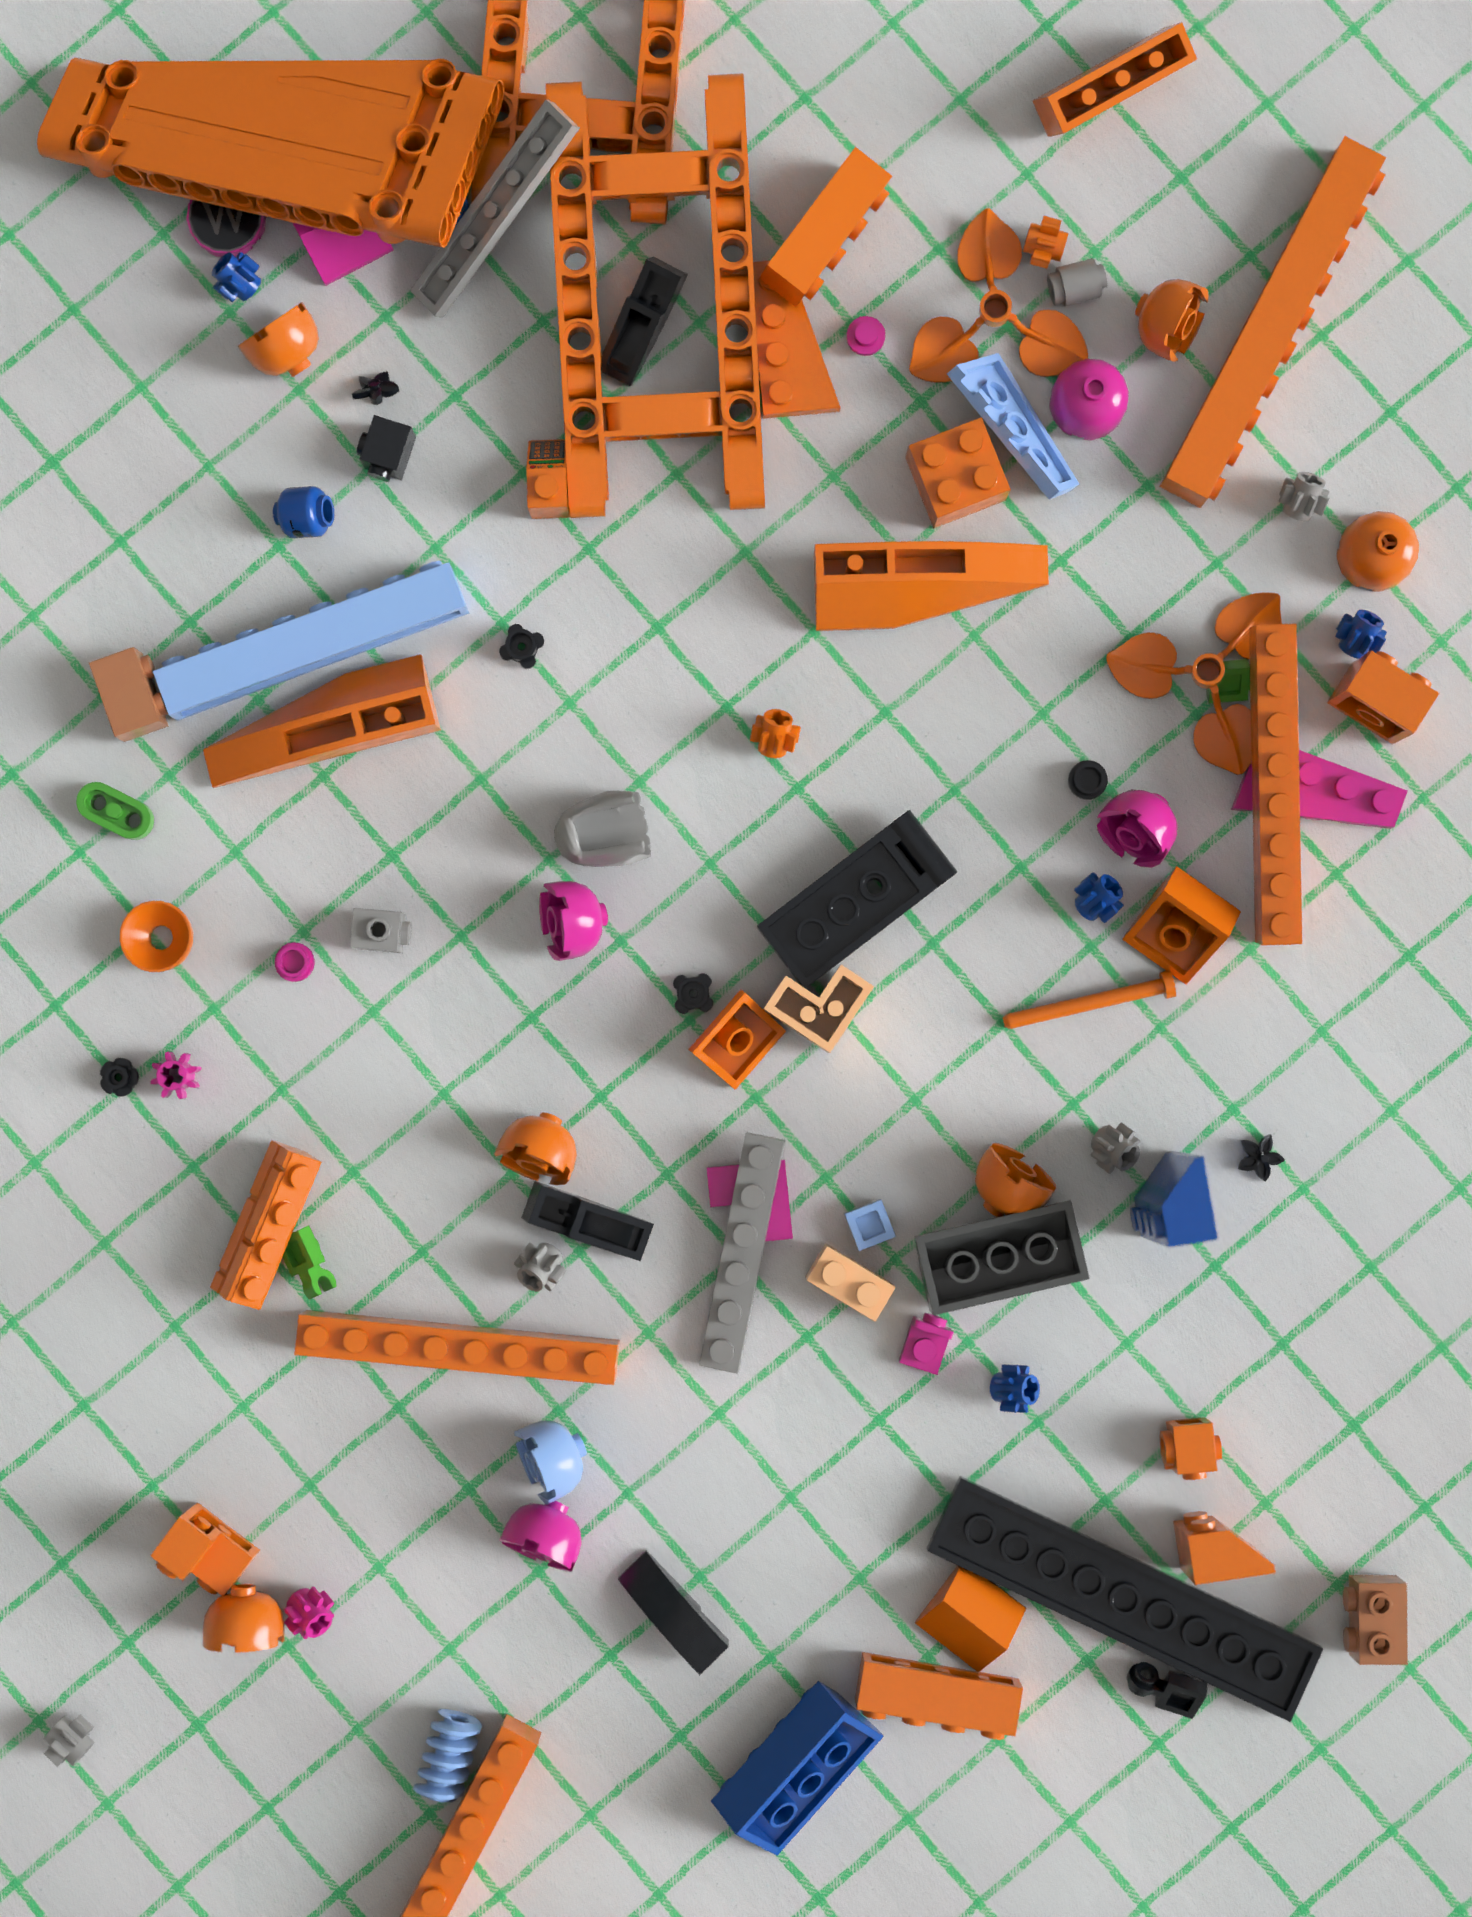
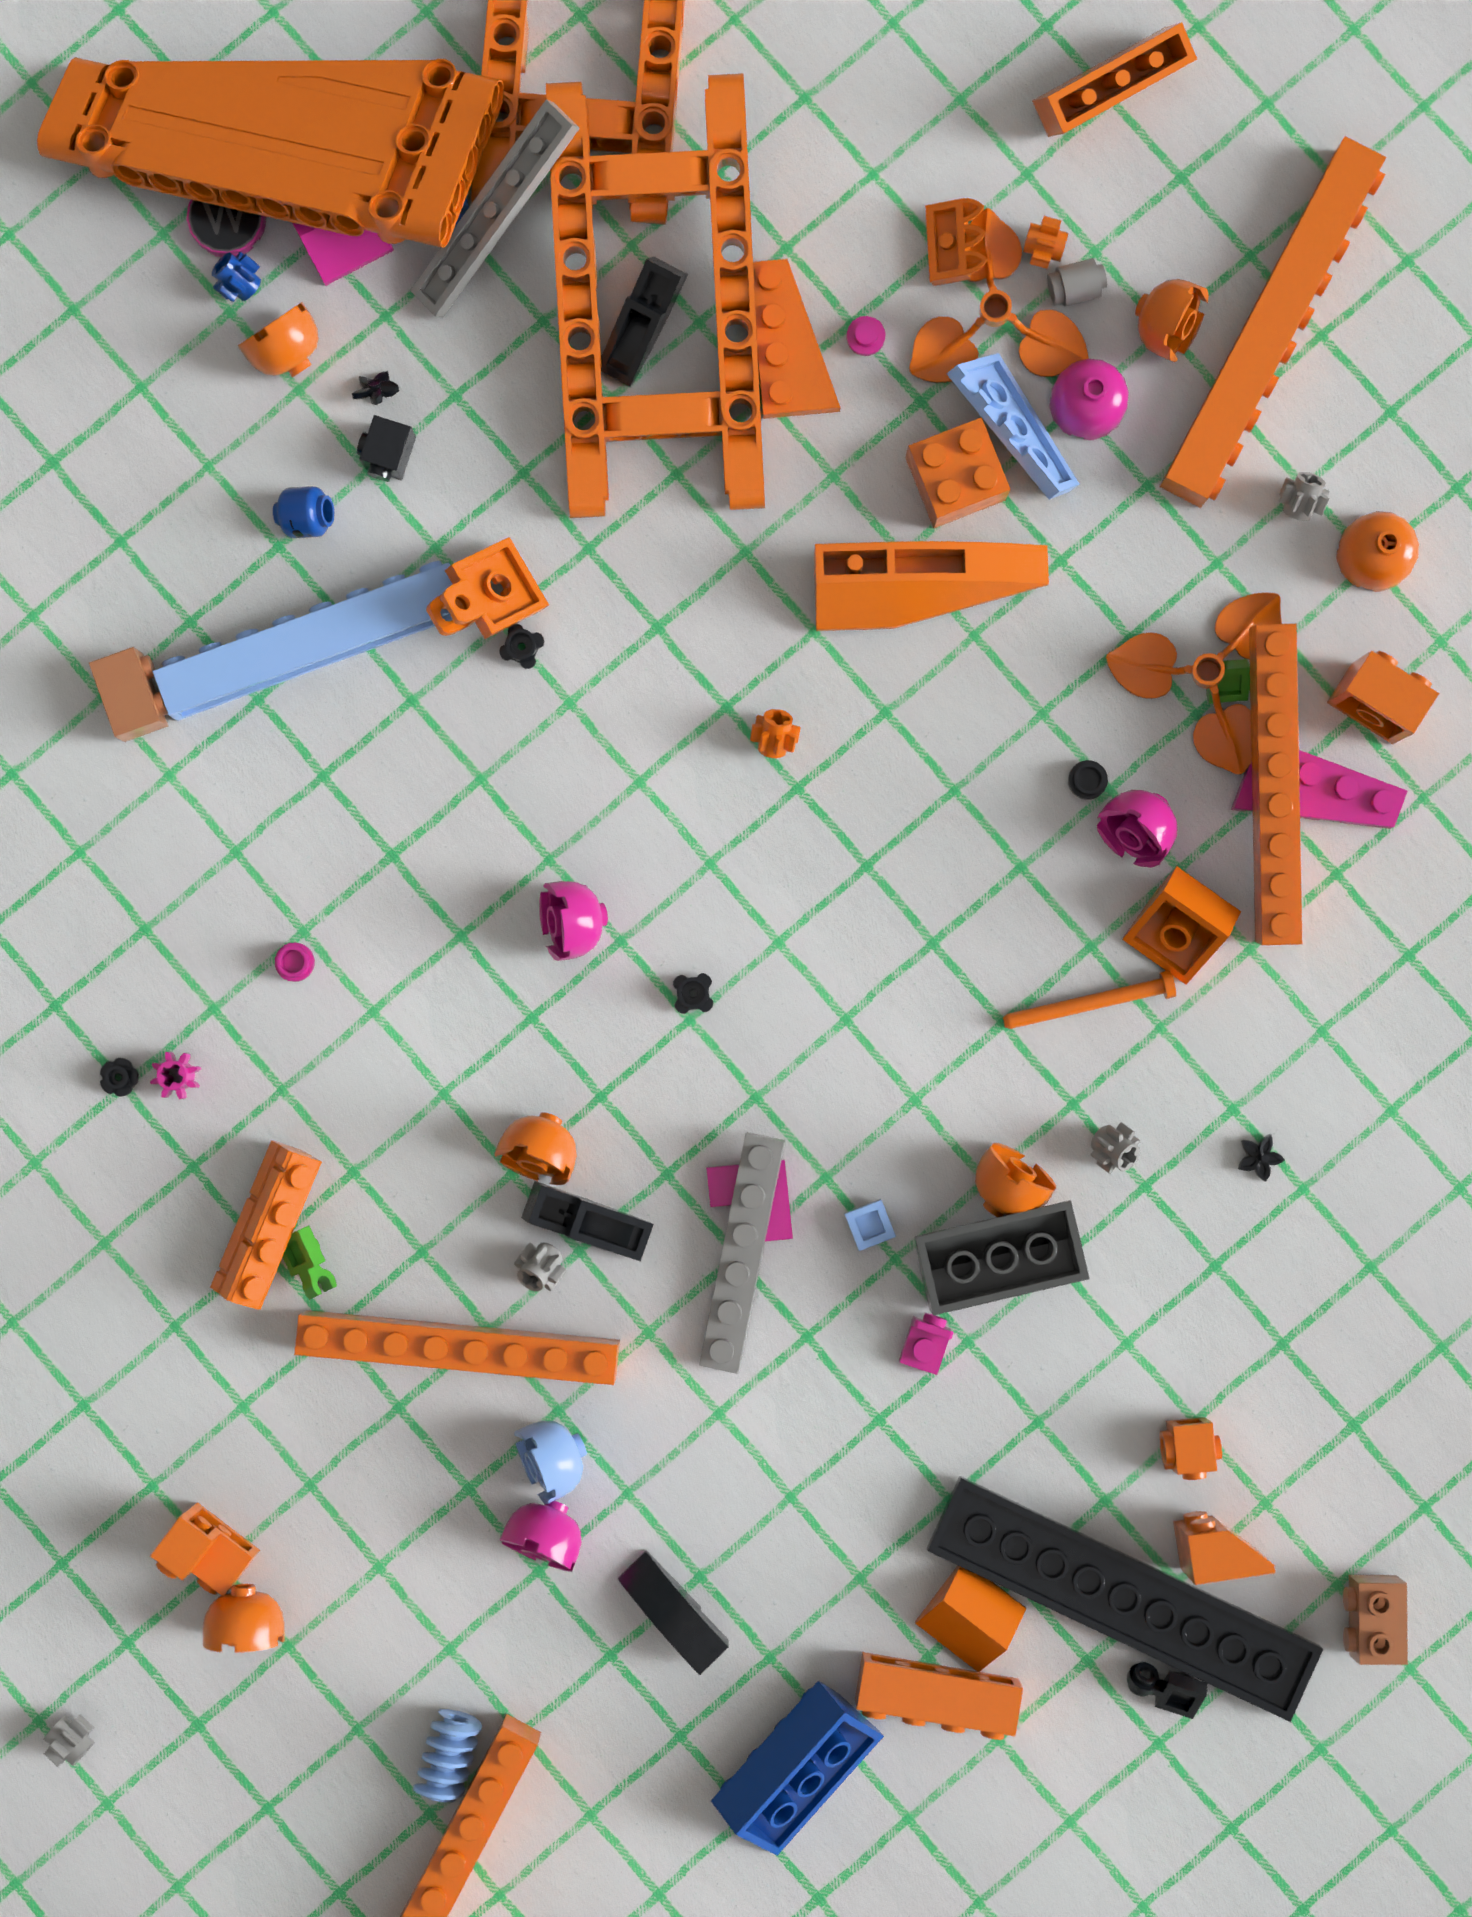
(116, 812): bright green plate -> none
(137, 932): orange piece -> none
(309, 1612): dark pink gear -> none
(334, 720): orange wedge -> none
(379, 930): light grey brick -> none
(473, 599): none -> orange plate
(547, 479): orange slope -> none
(604, 830): light grey hair -> none
(737, 1039): orange slope -> none
(822, 1017): light nougat brick -> none
(825, 227): orange brick -> none
(838, 910): black hinge -> none
(850, 1282): light nougat brick -> none
(951, 239): none -> orange plate
(1014, 1388): blue gear -> none
(1098, 897): blue gear -> none
(1175, 1202): blue slope -> none
(1360, 633): blue gear -> none

